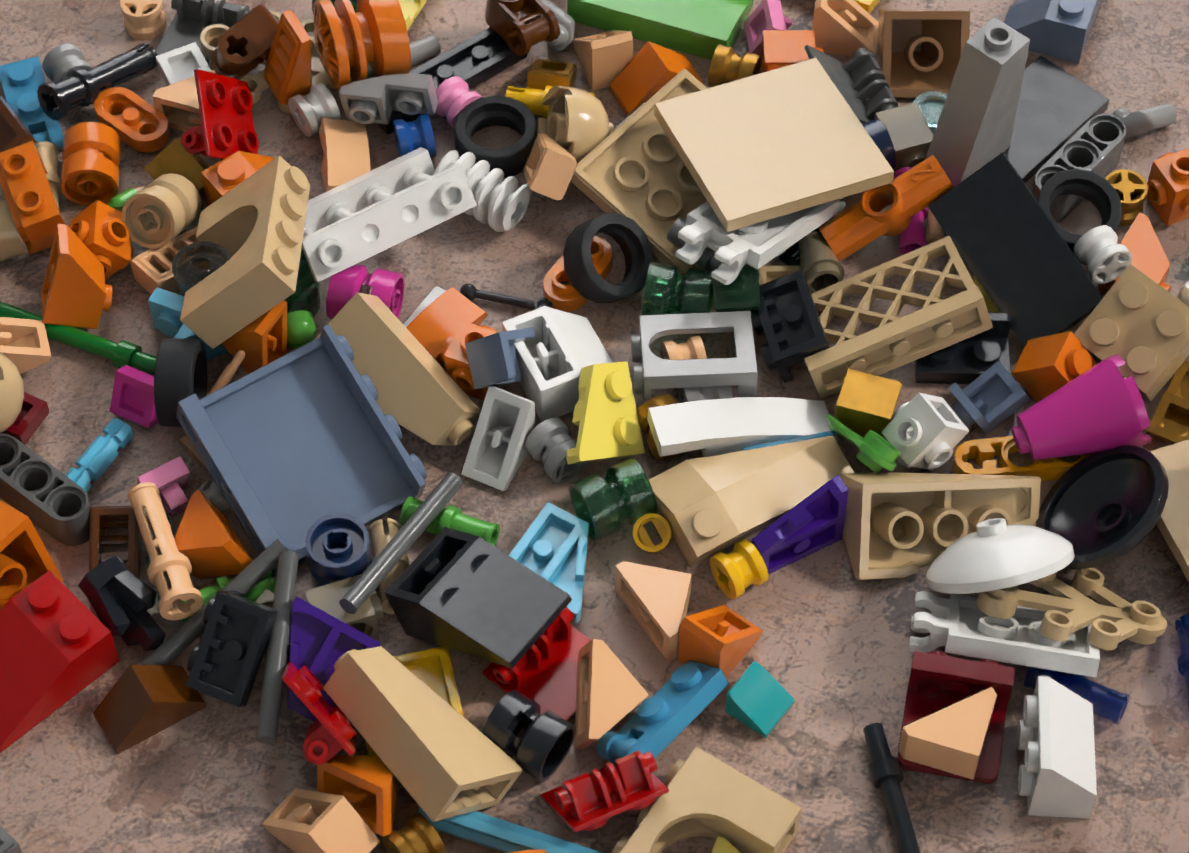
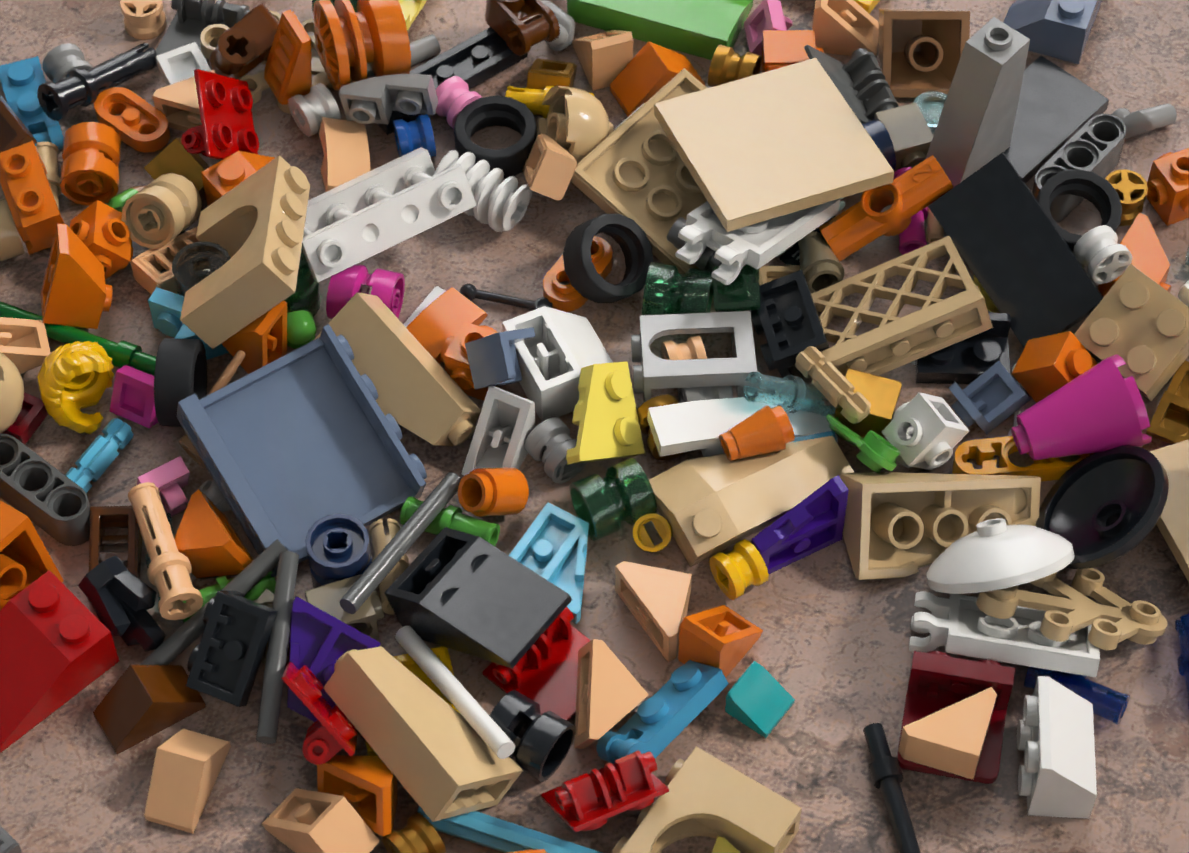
(74, 380): none -> yellow hair
(184, 778): none -> light nougat slope
(455, 692): none -> white bar
(493, 491): none -> orange brick
(758, 434): none -> orange cone
(787, 392): none -> clear light blue pin
(833, 385): none -> tan axle

